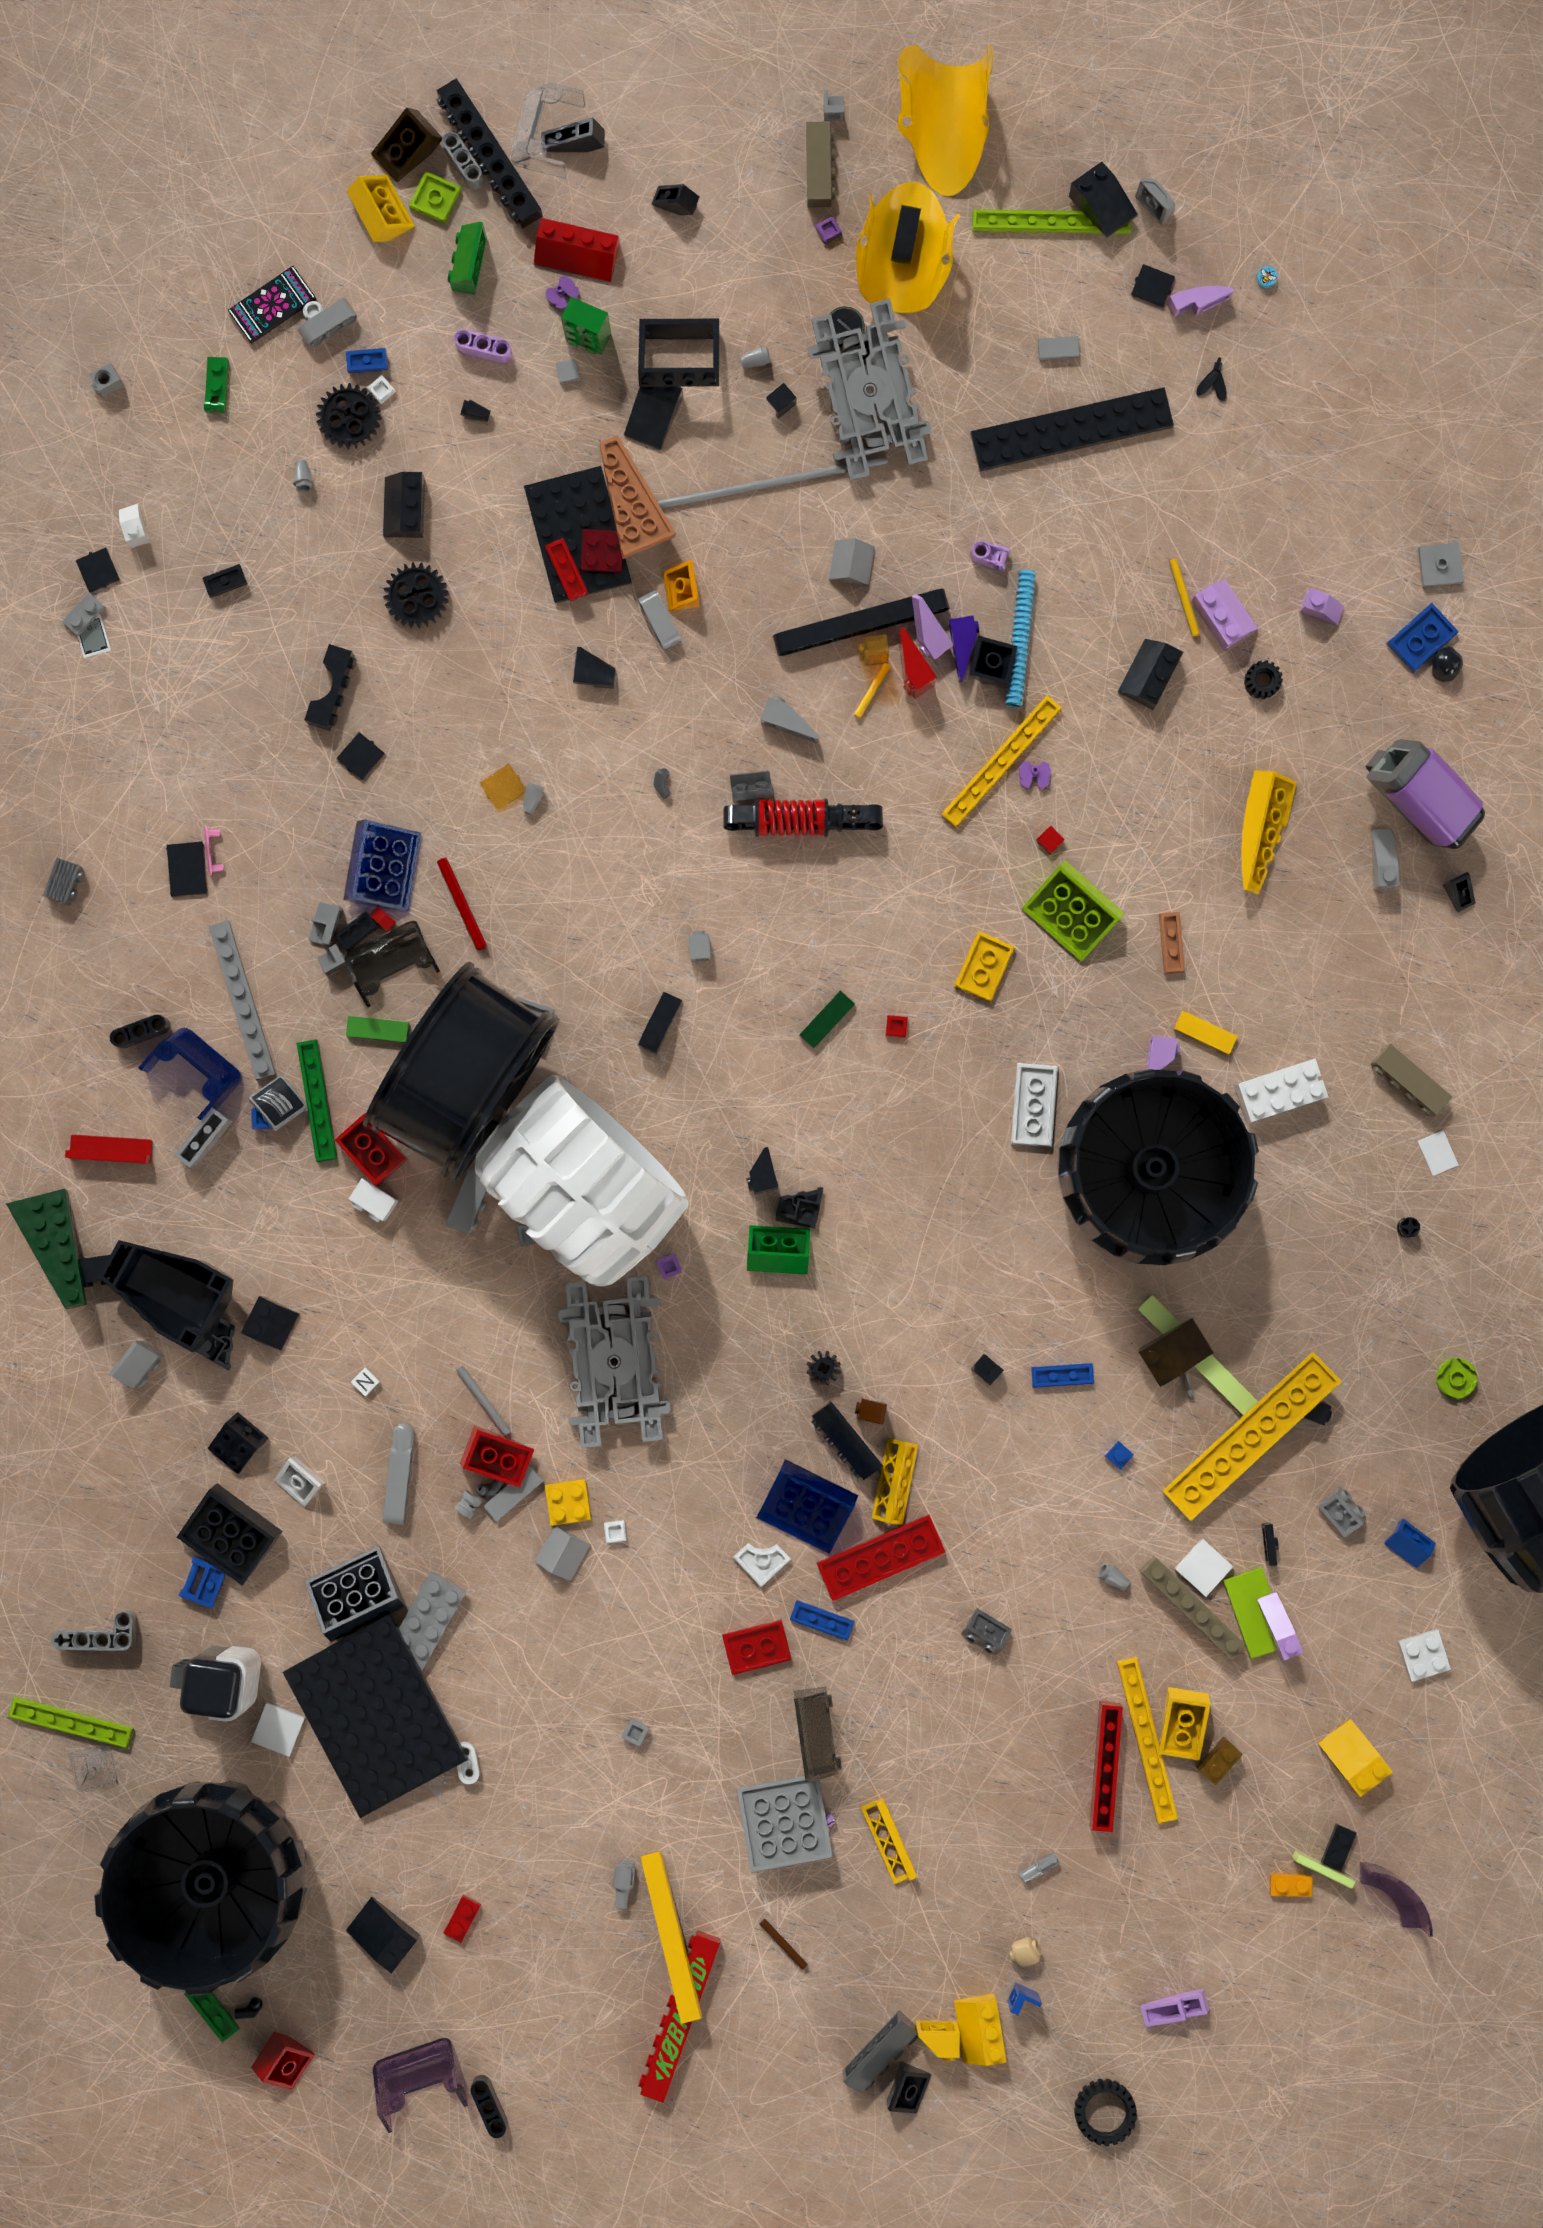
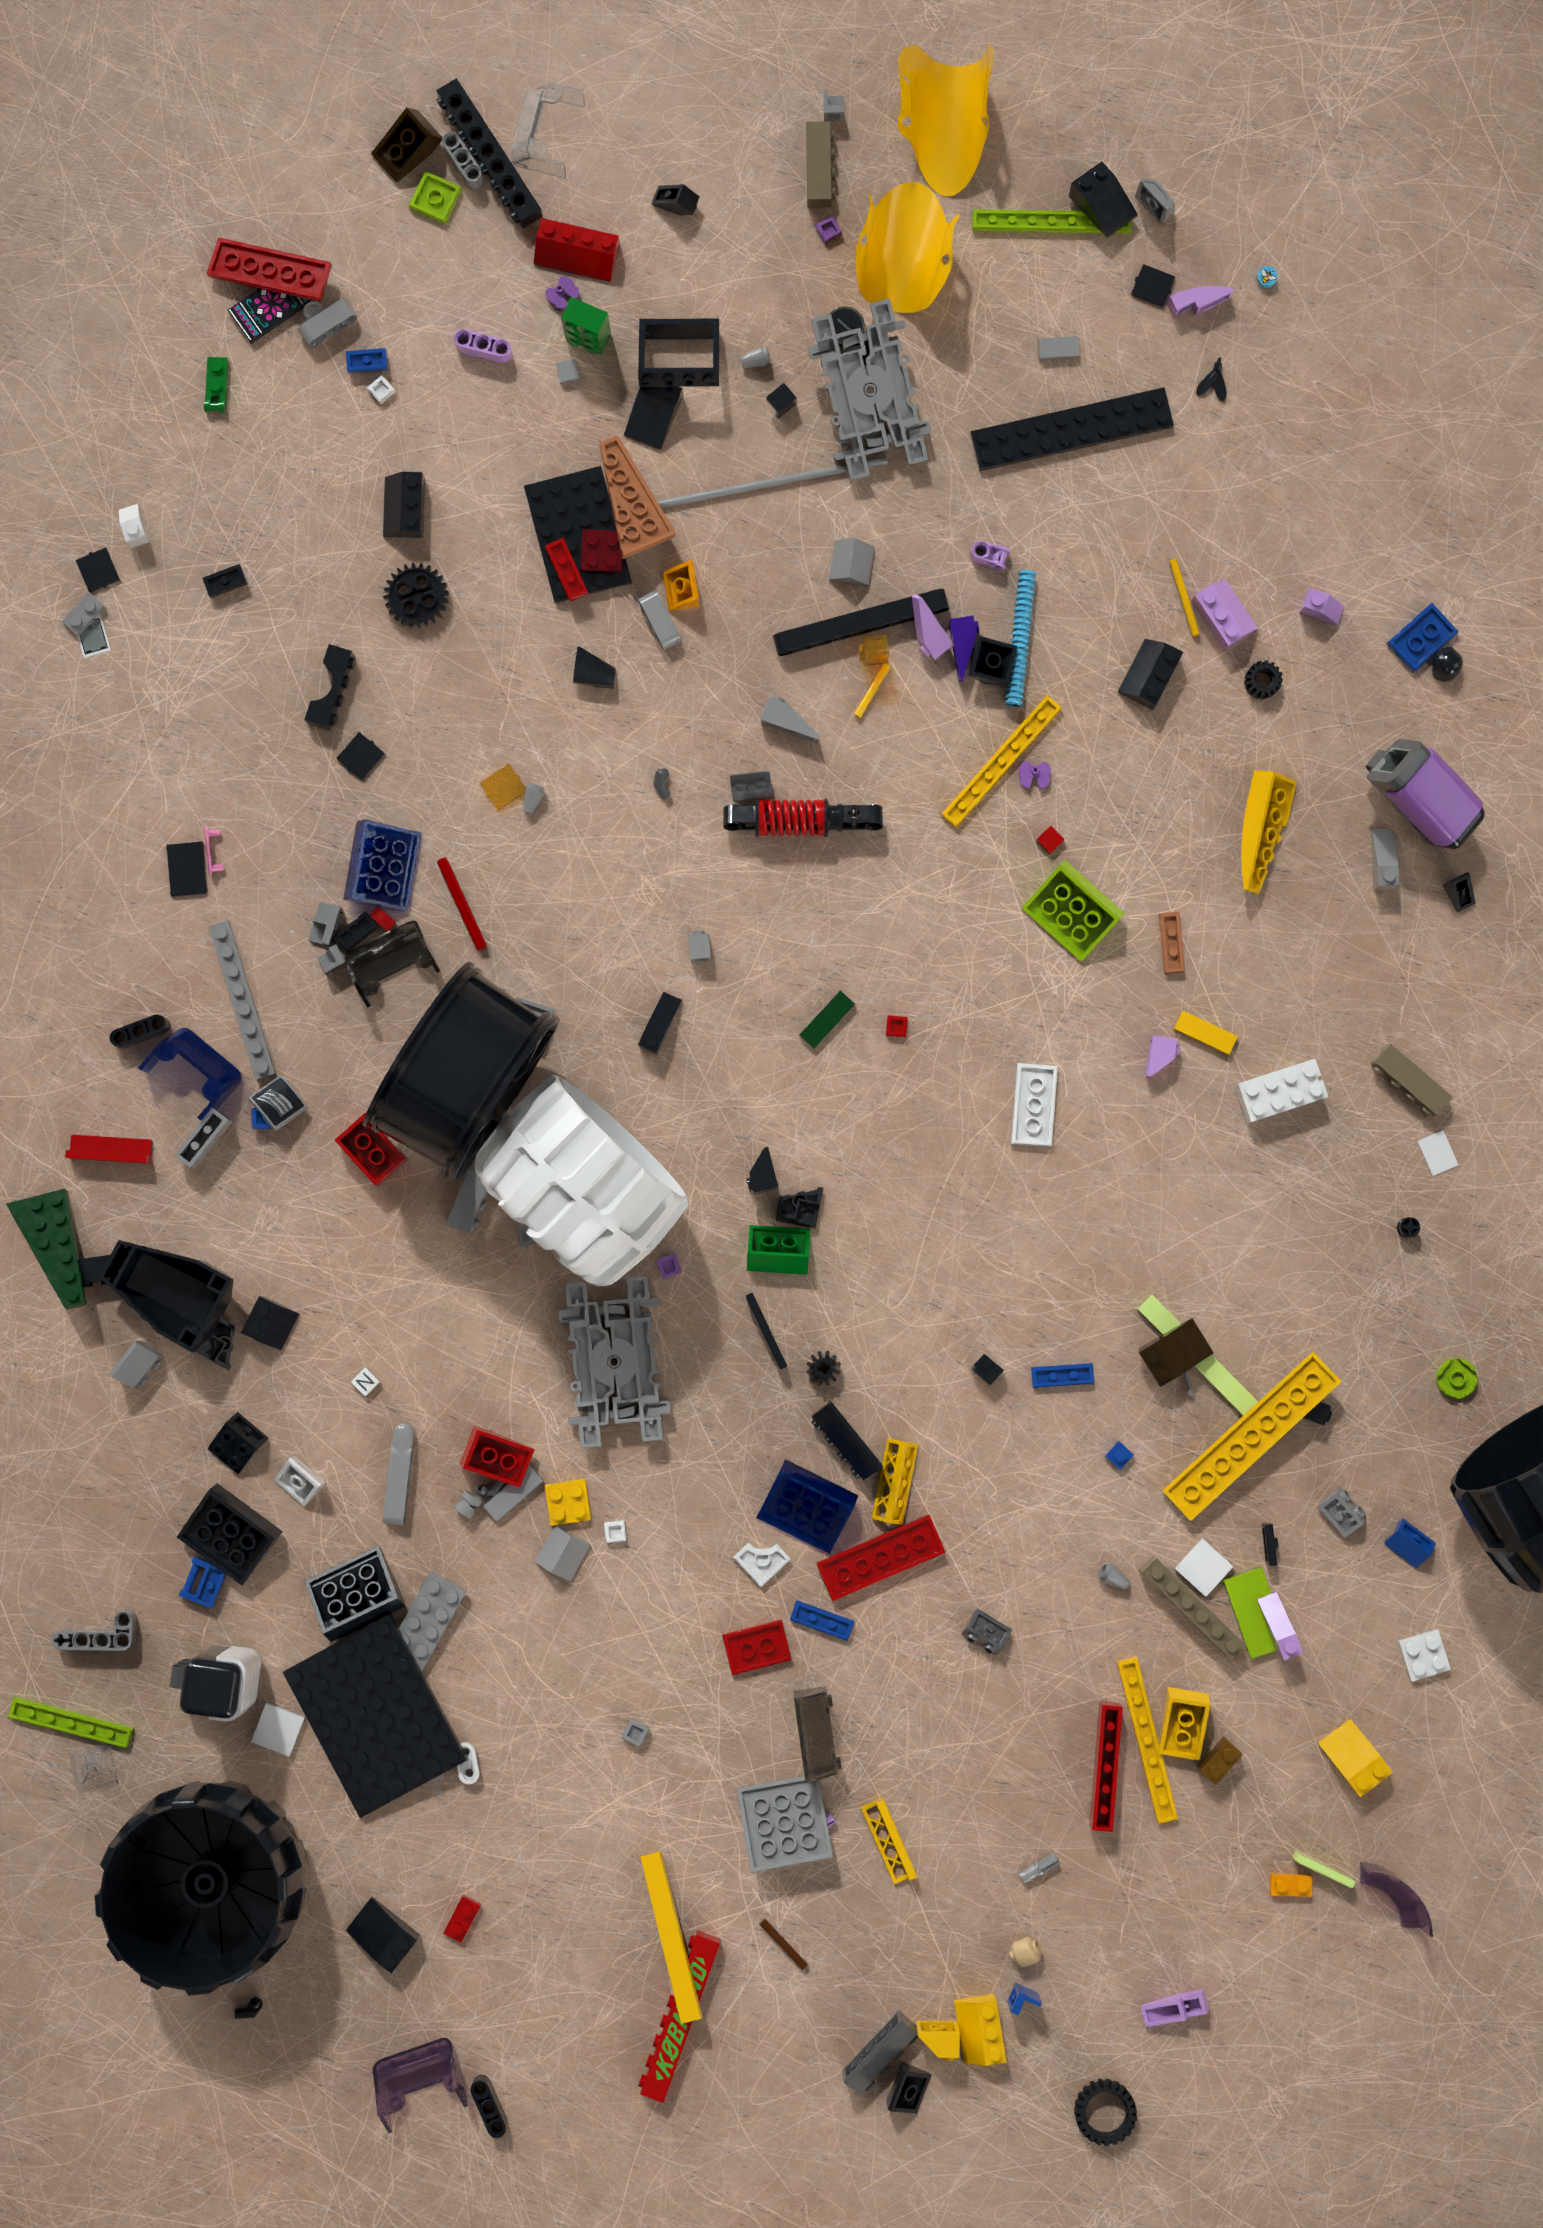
(63, 882): flat silver brick -> none
(114, 383): light grey brick -> none
(214, 2015): green plate -> none
(269, 269): none -> red plate
(282, 2061): red slope -> none
(302, 477): light grey cone -> none
(316, 1100): green tile -> none
(342, 432): black gear -> none
(373, 1200): white brick -> none
(377, 1029): bright green tile -> none
(379, 207): yellow slope -> none
(467, 258): green slope -> none
(474, 411): black cone -> none
(483, 1400): light grey bar -> none
(575, 137): black slope -> none
(623, 1882): light grey arm -> none
(766, 1331): none -> black tile
(871, 1411): reddish brown slope -> none
(905, 234): black beam -> none
(916, 671): red slope -> none
(984, 966): yellow tile -> none
(1199, 1156): black wheel -> none
(1338, 1847): black plate -> none
(1440, 564): light grey plate -> none

